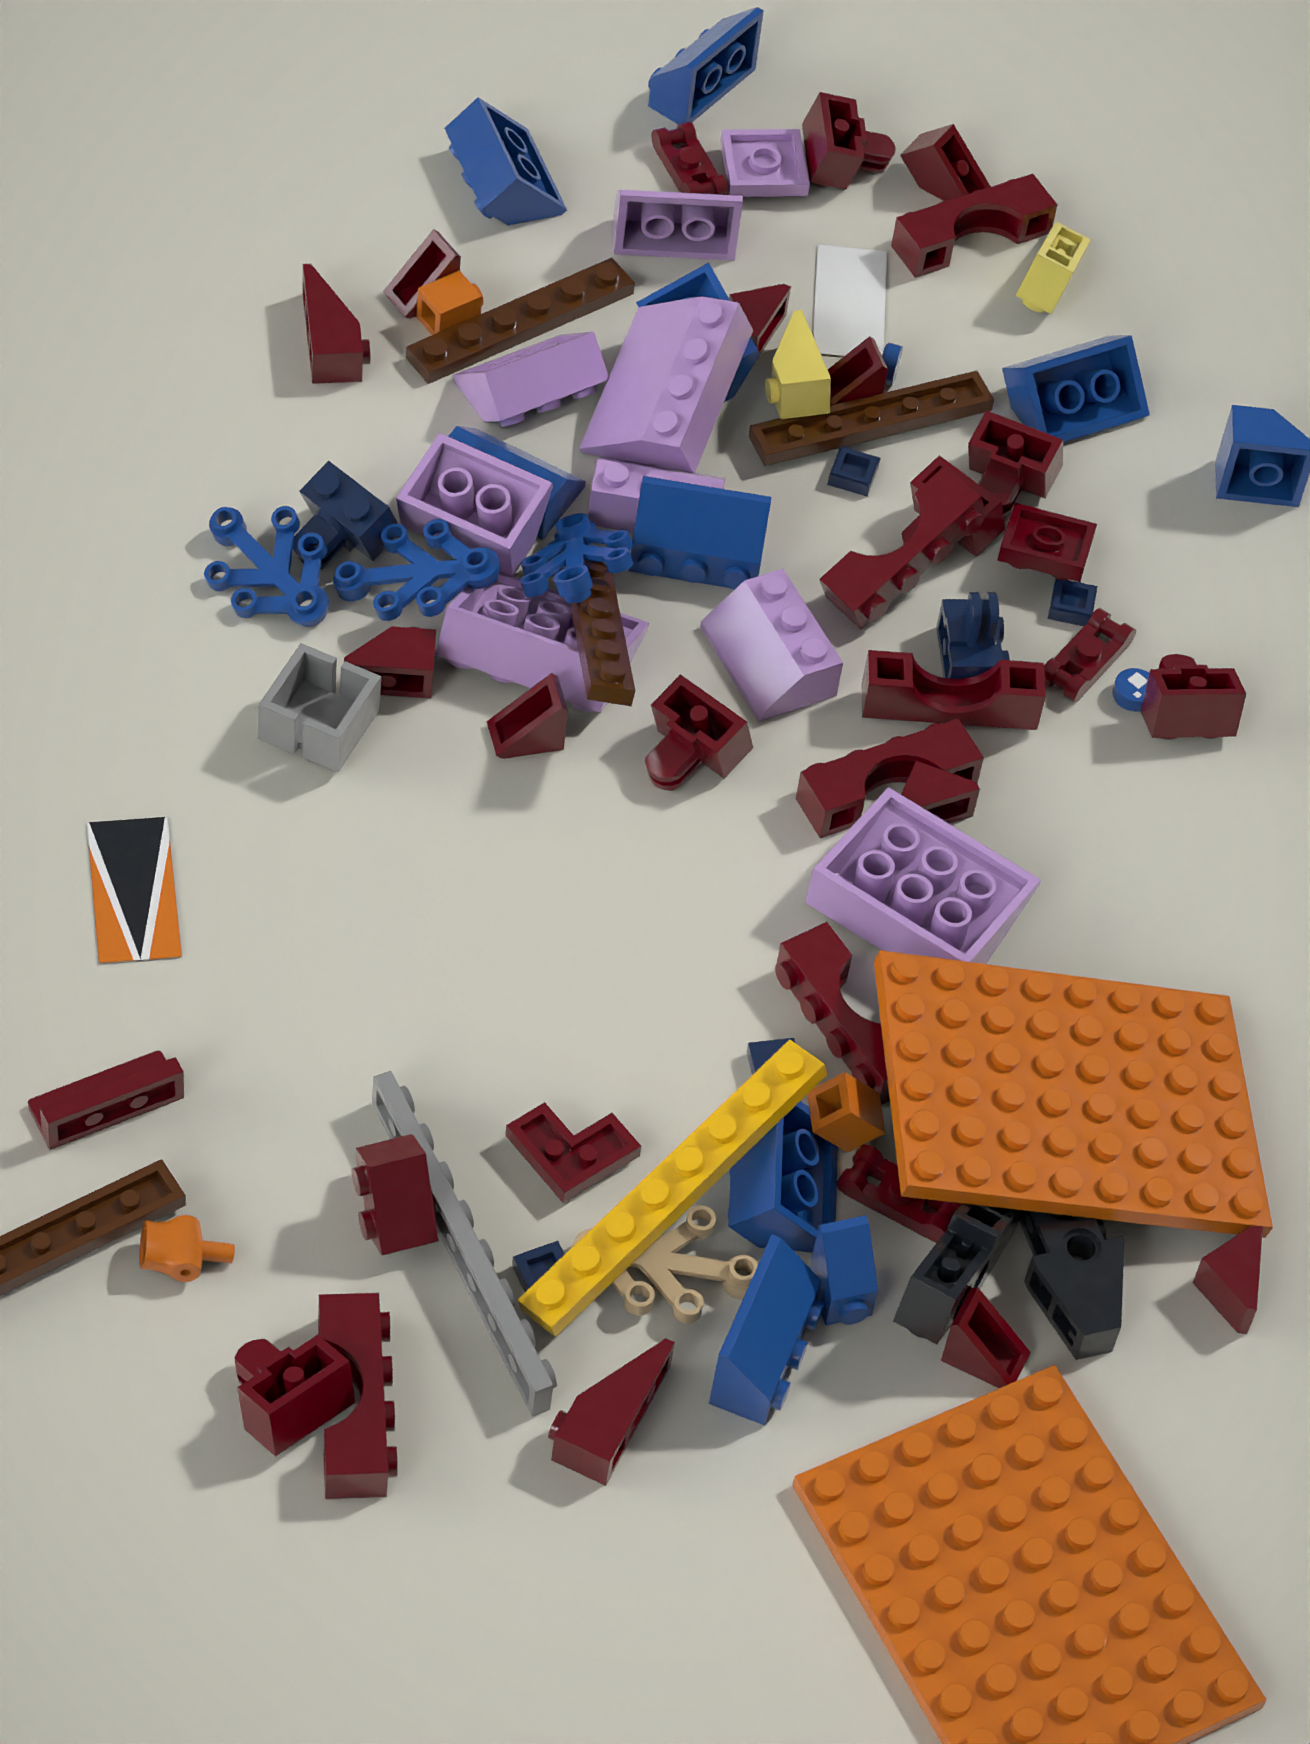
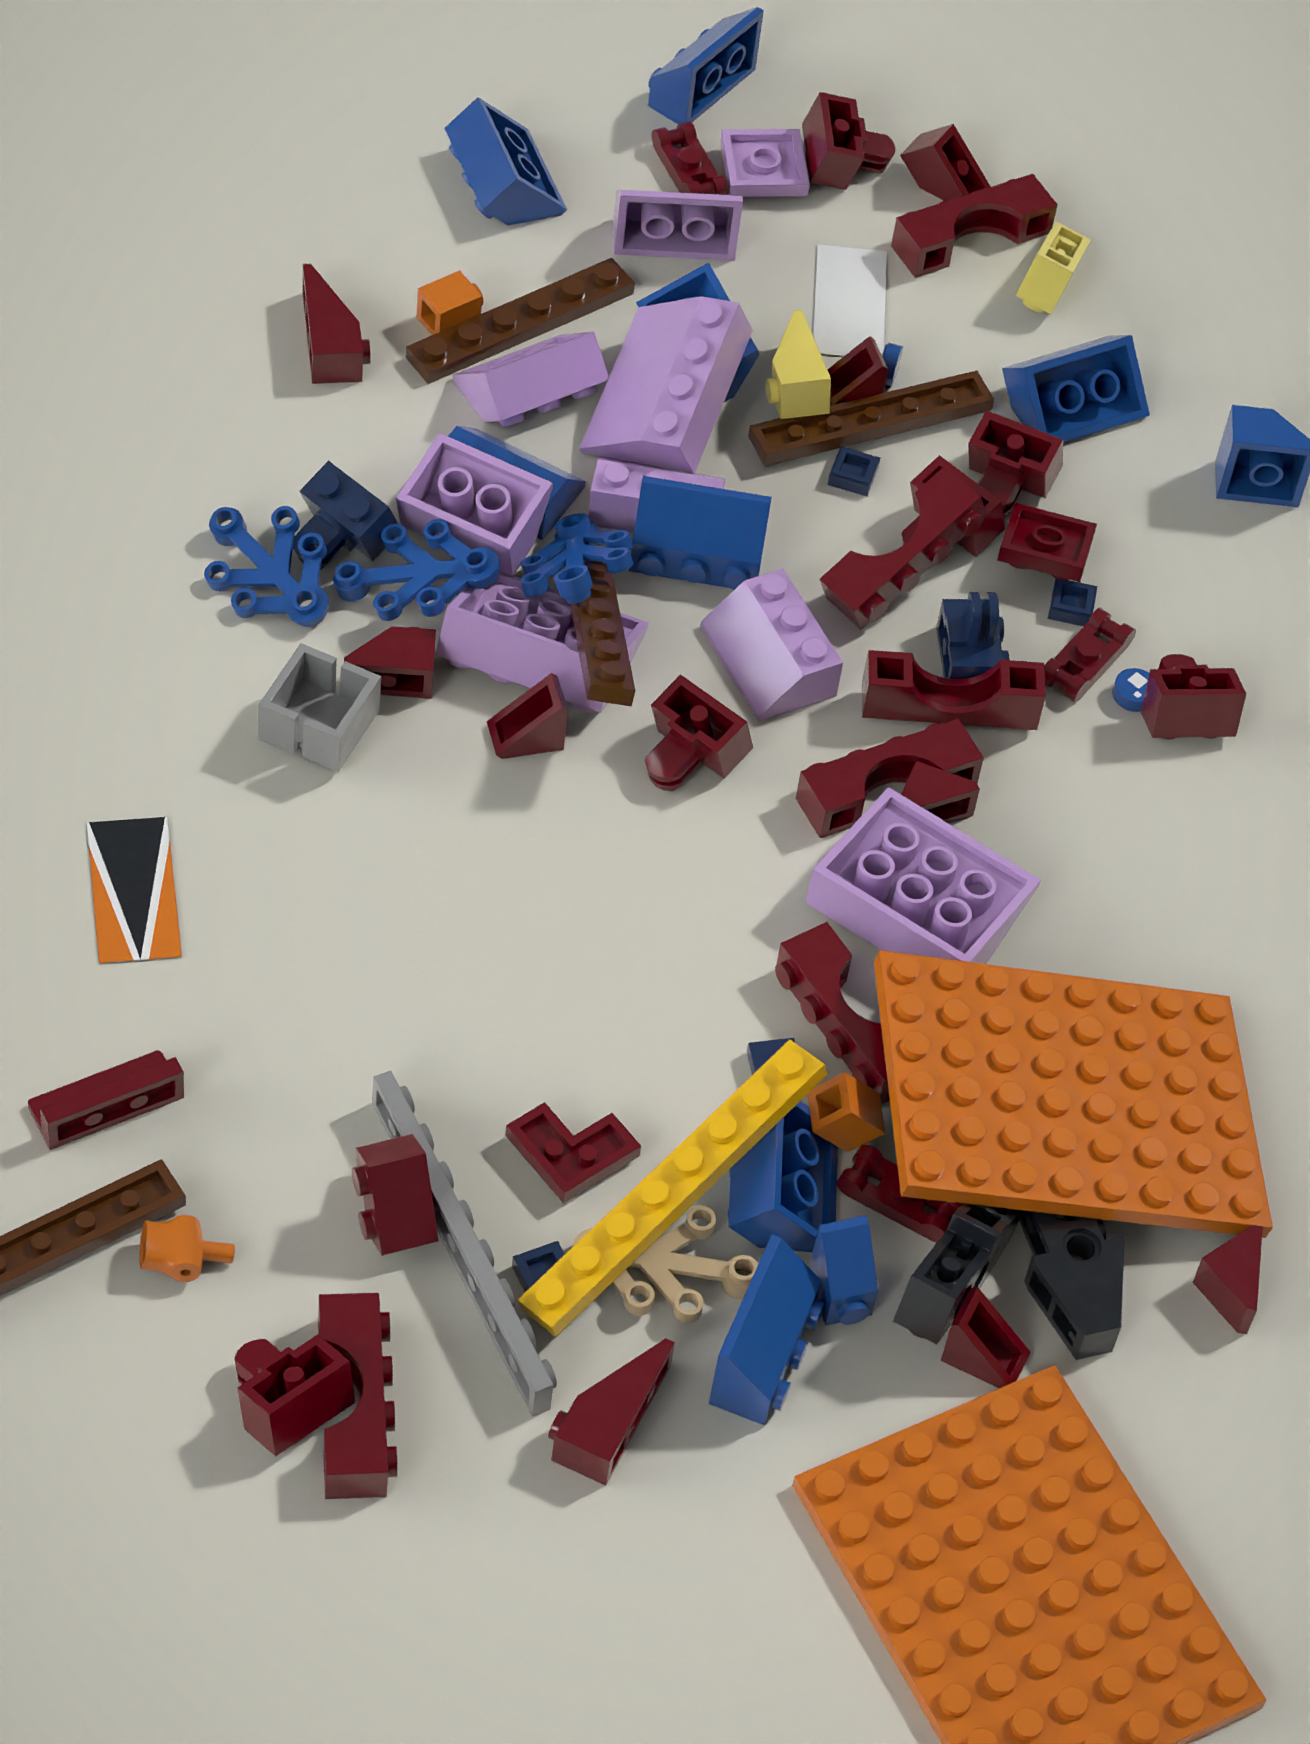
(430, 262): dark red slope -> none
(764, 310): dark red slope -> none

